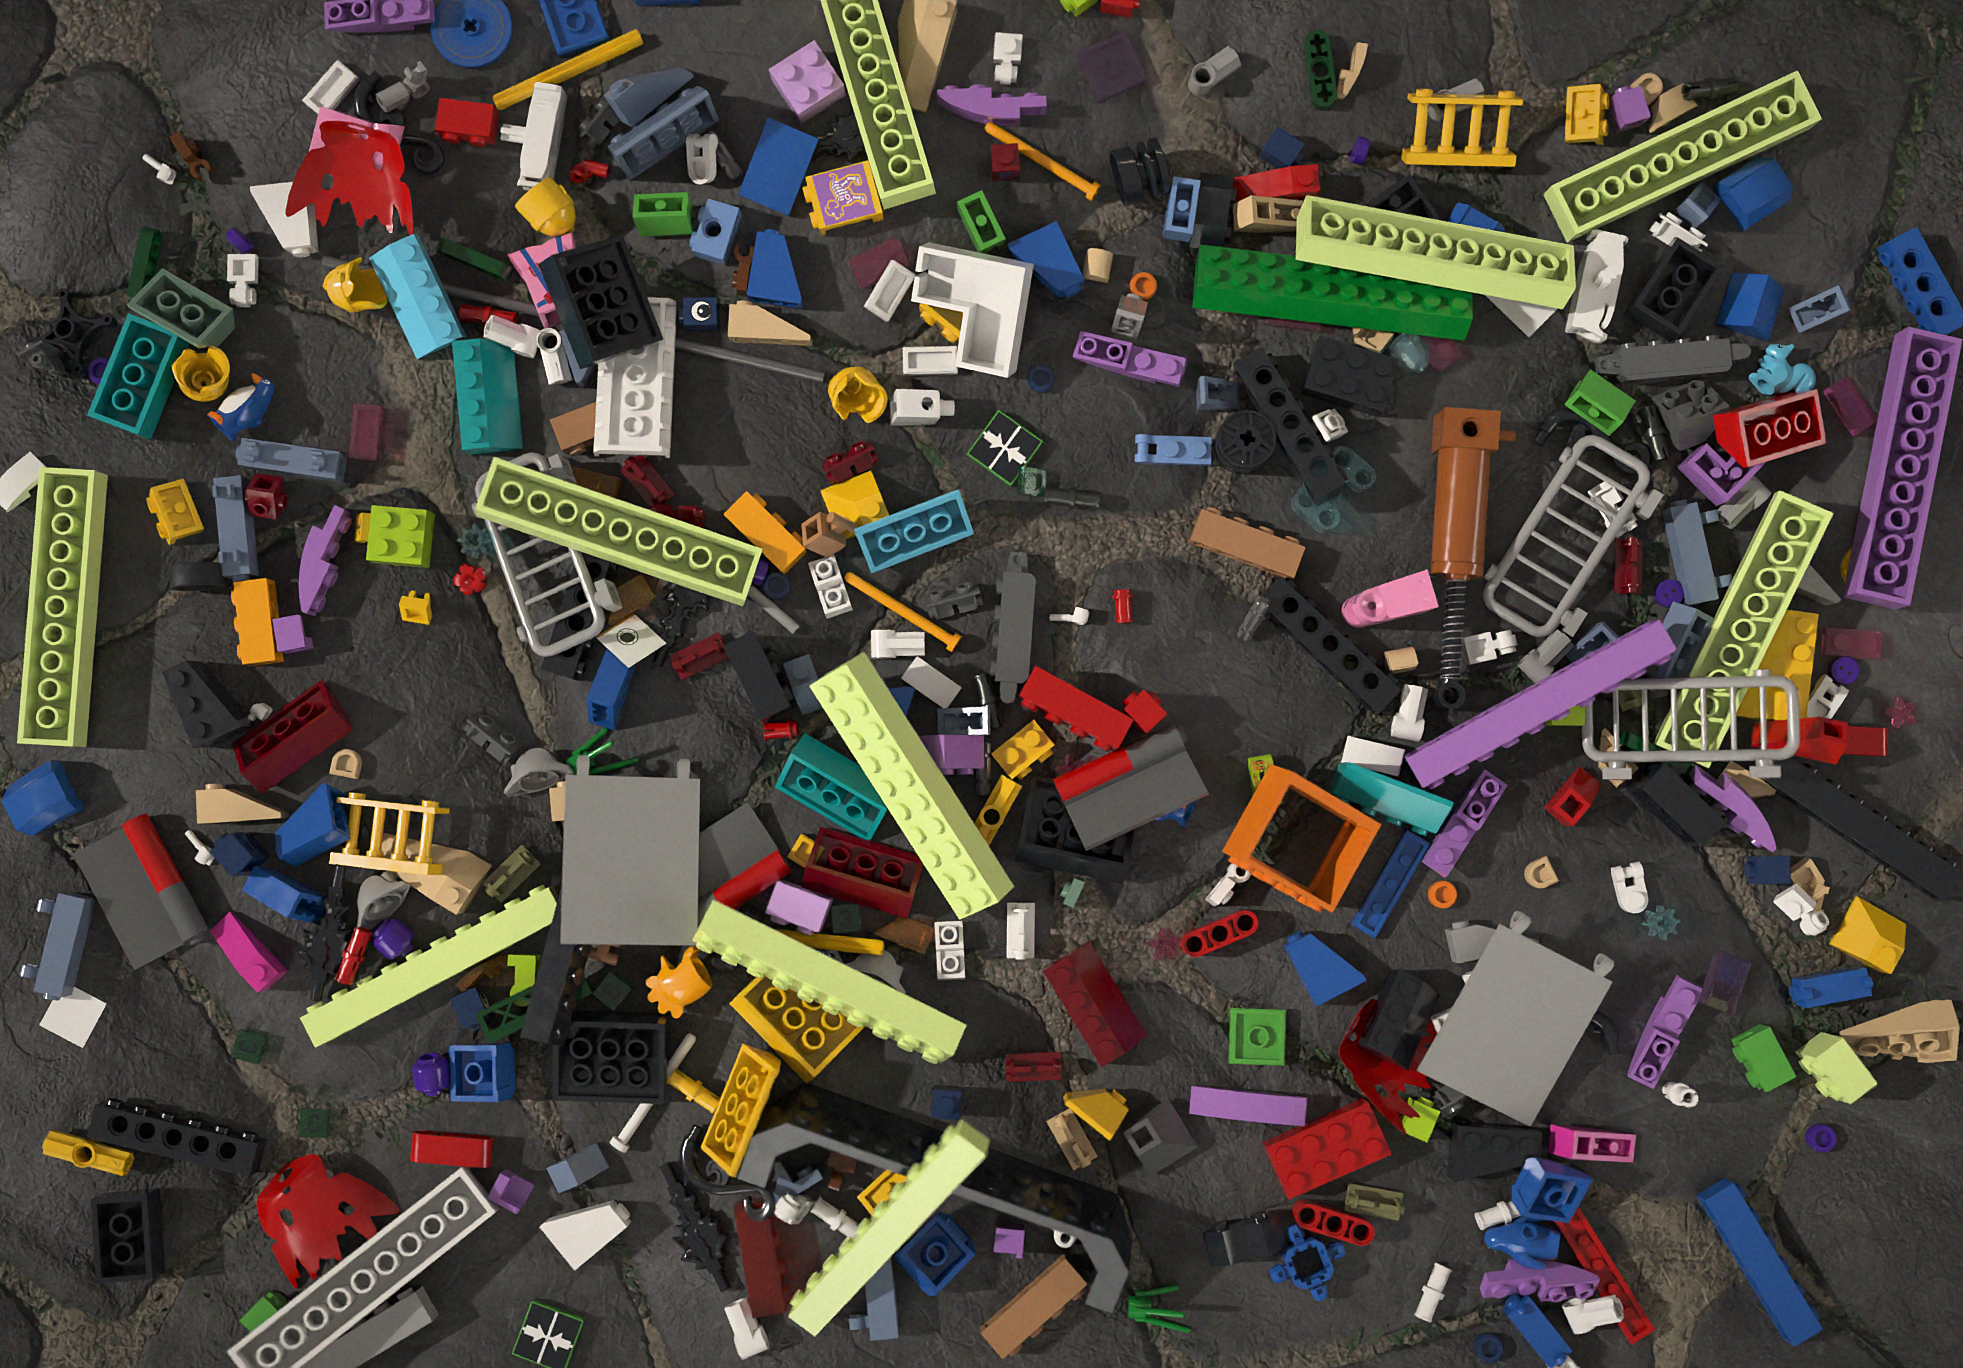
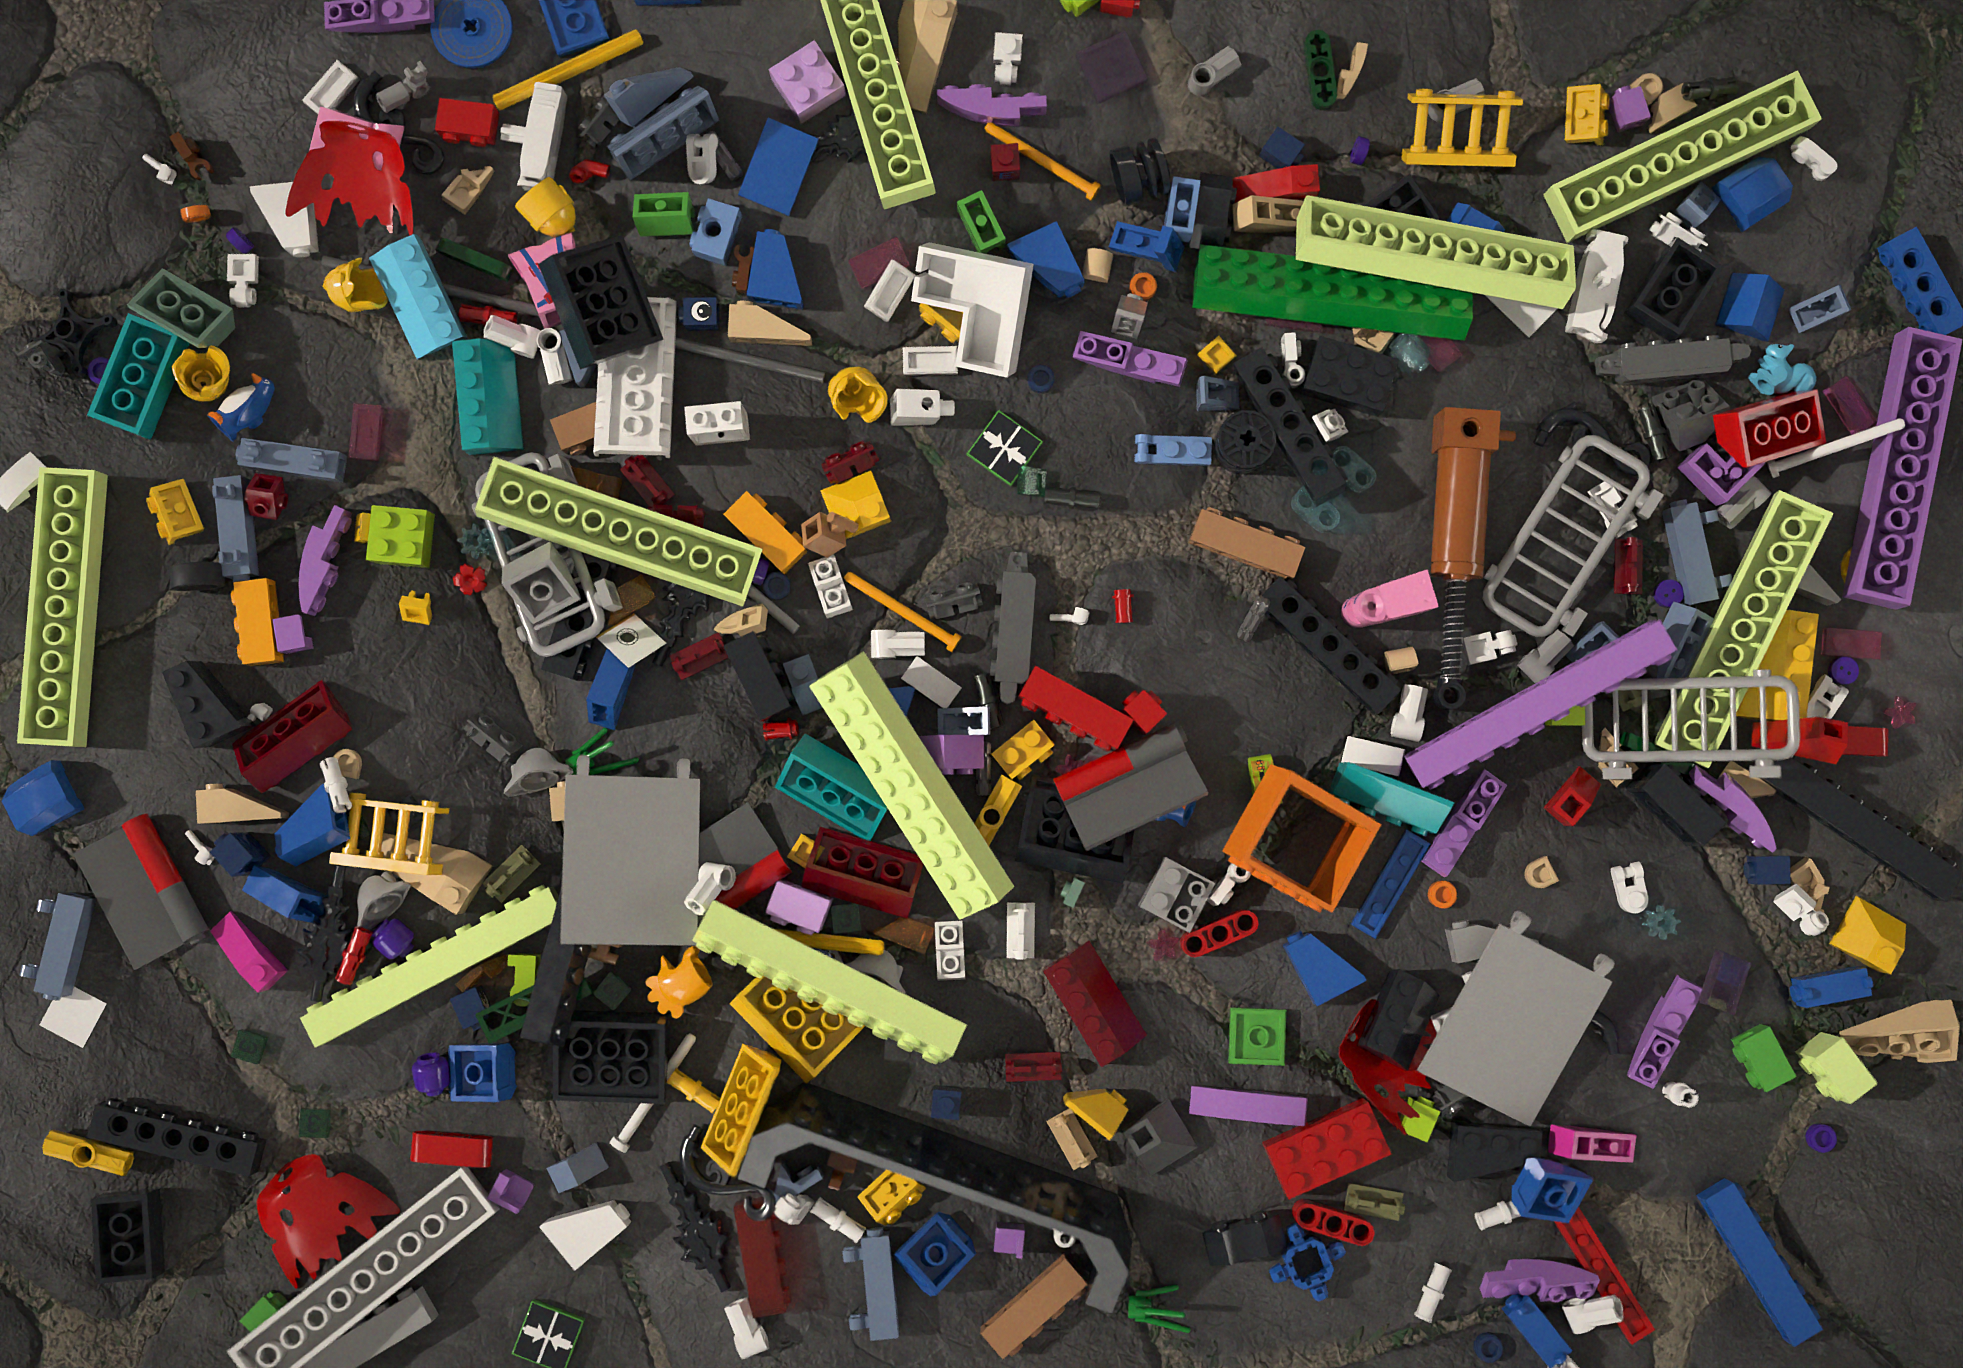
(145, 260): dark green beam -> none
(195, 213): none -> orange tile
(335, 785): none -> white pin
(467, 188): none -> tan slope
(540, 582): none -> light grey slope
(706, 422): none -> white window
(712, 880): none -> white piece
(744, 621): none -> tan plate
(842, 197): panel -> none
(888, 1227): yellowish green brick -> none
(914, 531): medium azure slope -> none
(1150, 244): none -> blue bracket
(1176, 894): none -> light grey slope
(1217, 355): none -> yellow tile
(1290, 351): none -> white plate
(1525, 1241): blue animal -> none
(1600, 402): bright green brick -> none
(1814, 157): none -> white plate
(1835, 446): none -> white bar

